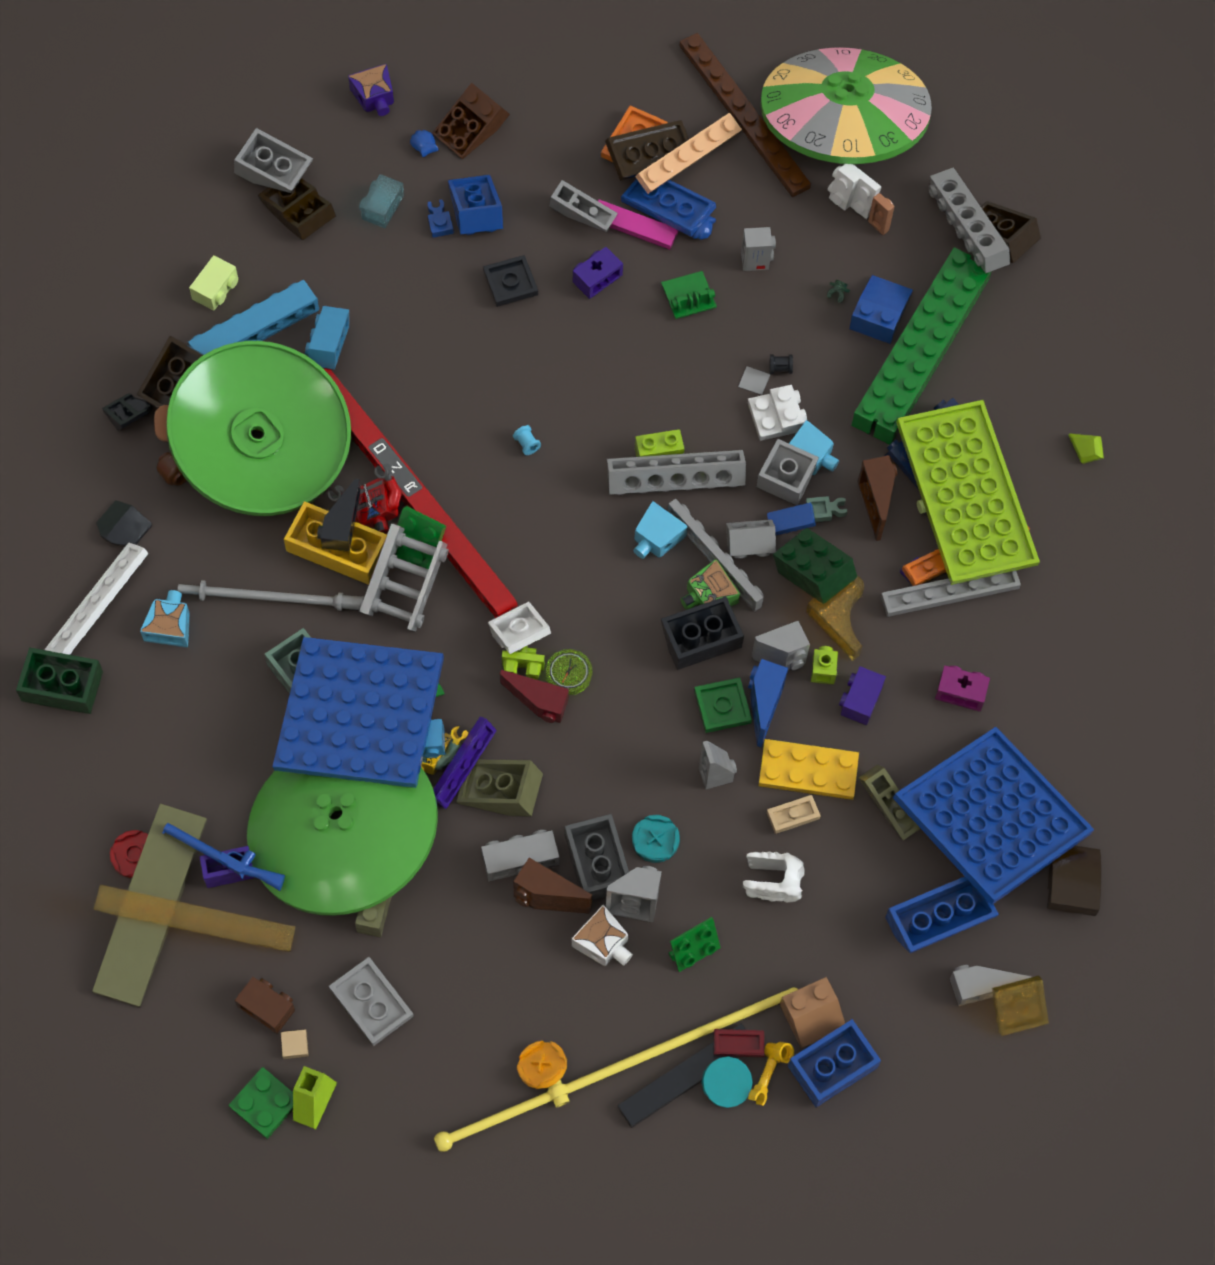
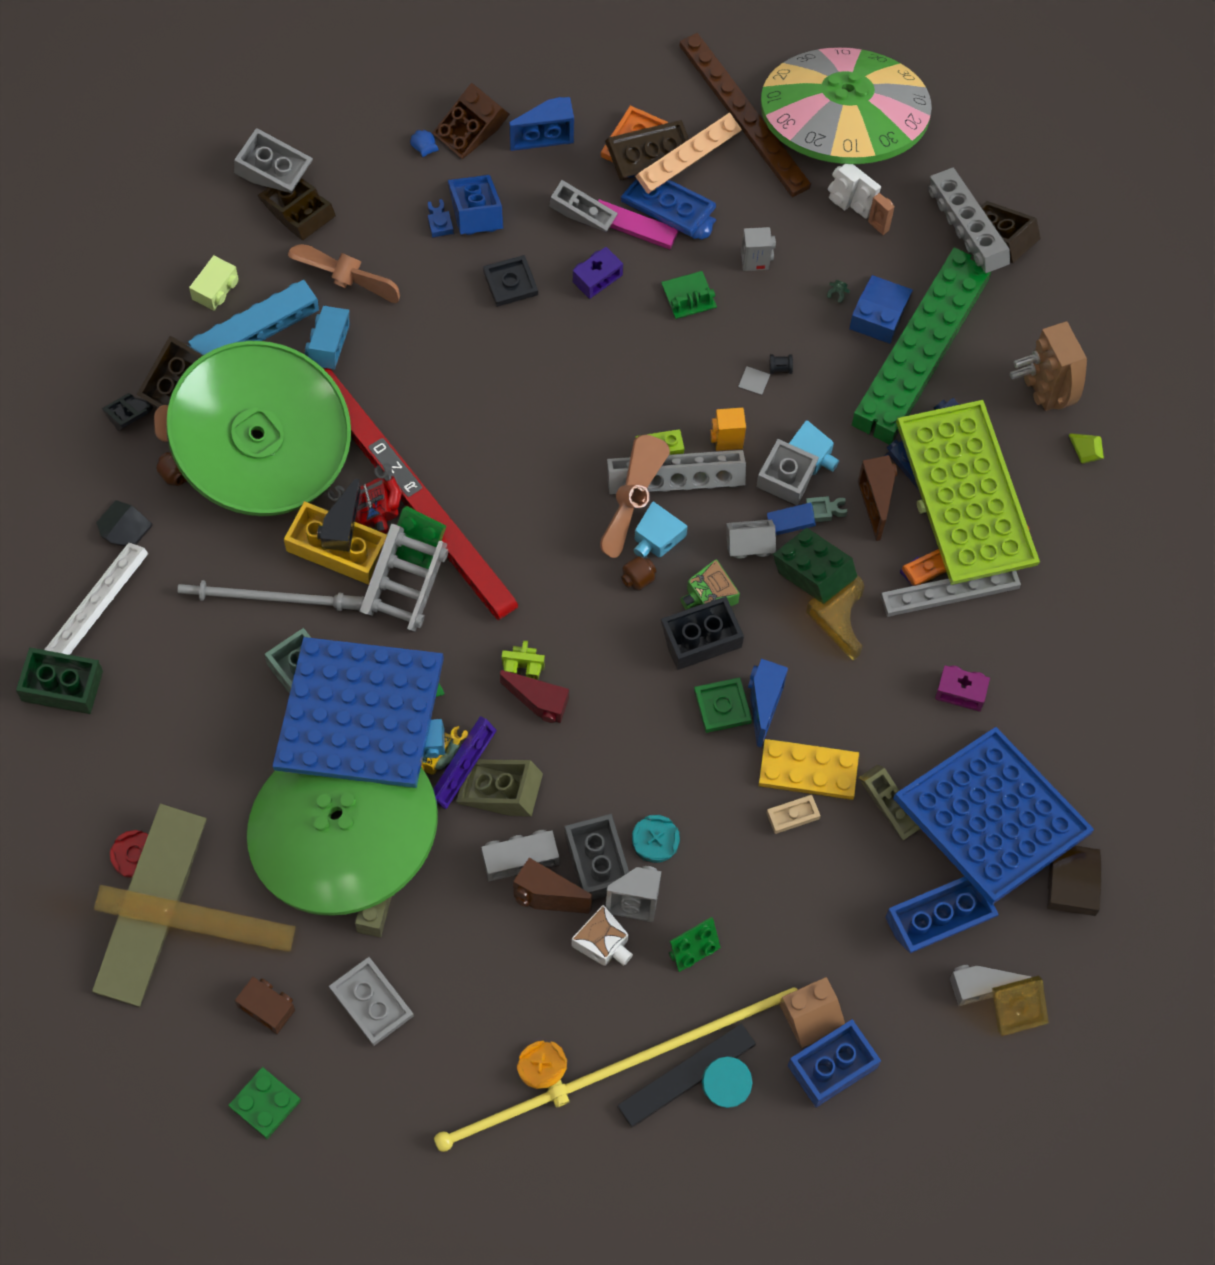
(167, 621): torso -> none
(217, 874): dark purple brick -> none
(240, 867): blue piece -> none
(294, 1044): tan tile -> none
(311, 1096): lime slope -> none
(346, 271): none -> nougat piece
(373, 89): dark purple torso -> none
(381, 200): clear light blue brick -> none
(518, 628): white plate -> none
(527, 440): medium azure bush -> none
(544, 125): none -> blue slope
(569, 670): clear neon green tile -> none
(638, 573): none -> reddish brown head
(645, 461): none -> nougat piece
(710, 548): light grey plate -> none
(715, 766): light grey slope -> none
(728, 429): none -> light orange brick
(739, 1043): dark red tile -> none
(777, 413): white plate -> none
(777, 1053): yellow brick -> none
(783, 646): light grey slope -> none
(786, 891): white piece -> none
(824, 672): lime brick -> none
(862, 695): dark purple brick -> none
(1054, 368): none -> medium nougat piece

